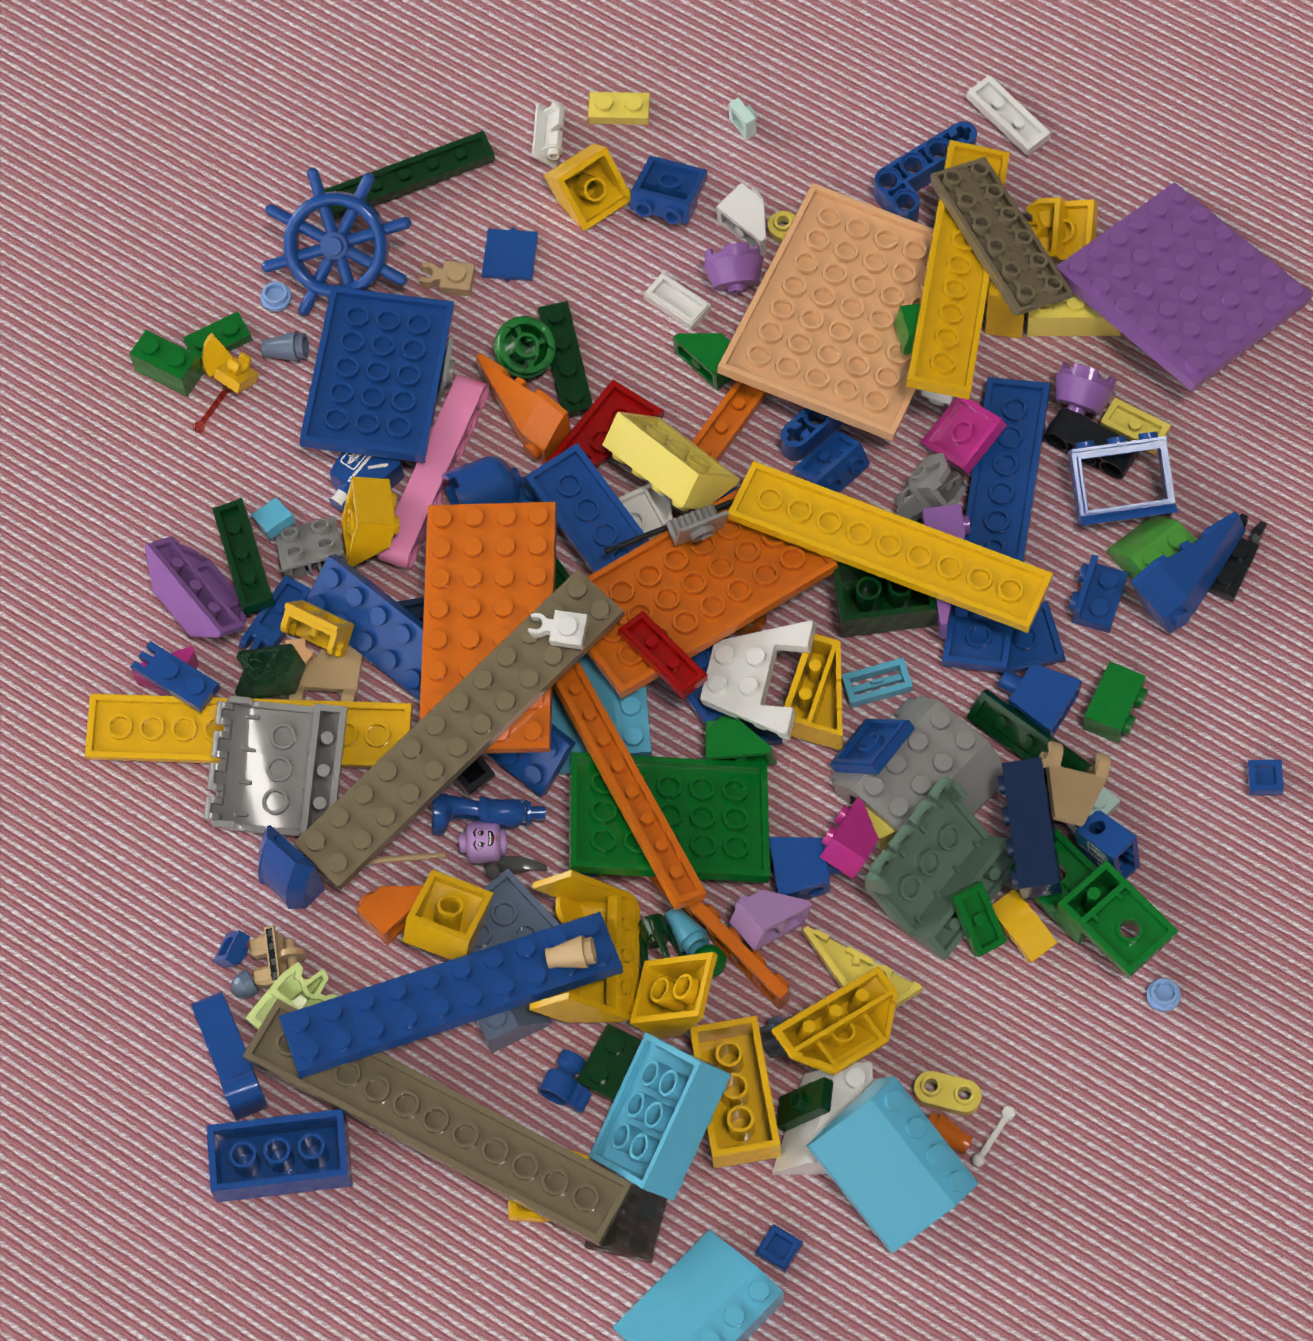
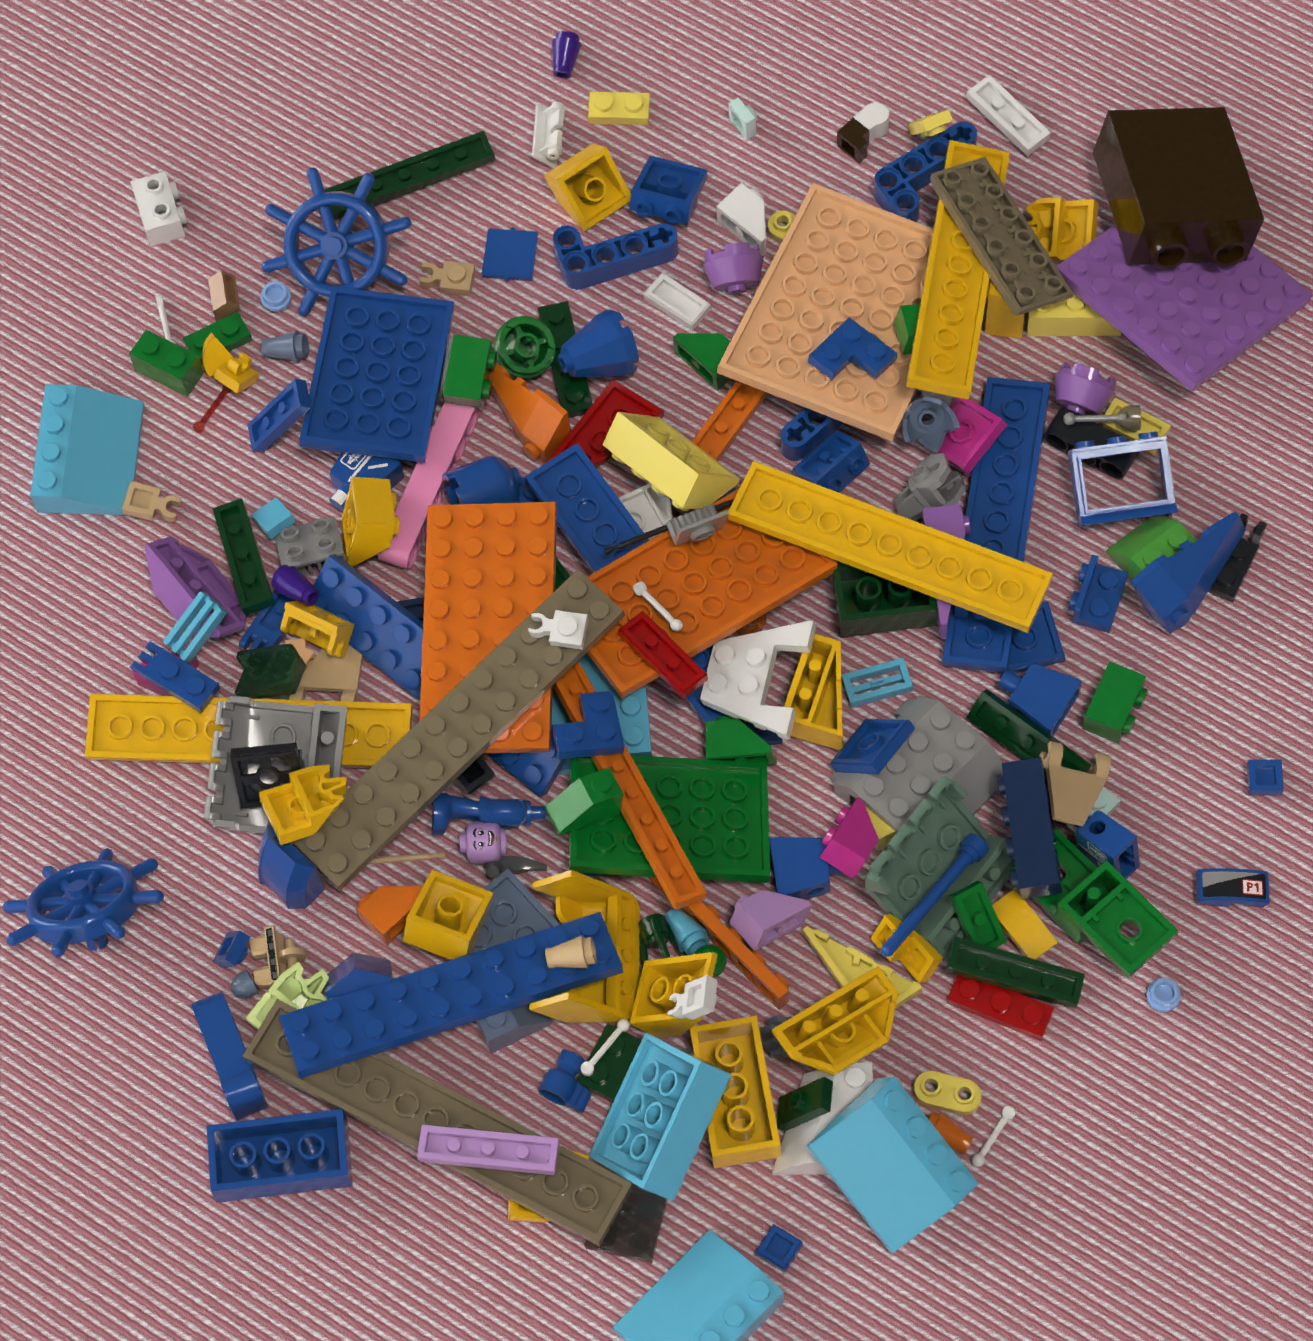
(83, 903): none -> blue piece
(85, 450): none -> medium azure slope
(145, 501): none -> tan plate
(158, 209): none -> white brick
(160, 303): none -> white hinge
(191, 622): none -> medium azure tile
(223, 294): none -> medium nougat piece
(242, 756): none -> black piece
(279, 415): none -> blue plate
(294, 585): none -> dark purple cone
(304, 803): none -> yellow plate
(357, 973): none -> blue slope
(469, 371): none -> green brick
(488, 1149): none -> lavender plate
(565, 52): none -> dark purple cone
(586, 802): none -> green slope
(587, 1067): none -> white hinge
(598, 732): none -> blue plate
(600, 348): none -> blue cone
(641, 589): none -> white hinge
(660, 237): none -> blue beam
(697, 1000): none -> white plate
(852, 344): none -> blue plate
(862, 130): none -> leg
(914, 953): none -> yellow slope
(930, 124): none -> light yellow plate
(930, 432): none -> sand blue piece
(971, 850): none -> blue piece
(1001, 1006): none -> red plate
(1015, 972): none -> dark green plate
(1128, 418): none -> hinge
(1177, 186): none -> dark brown brick
(1232, 886): none -> slope

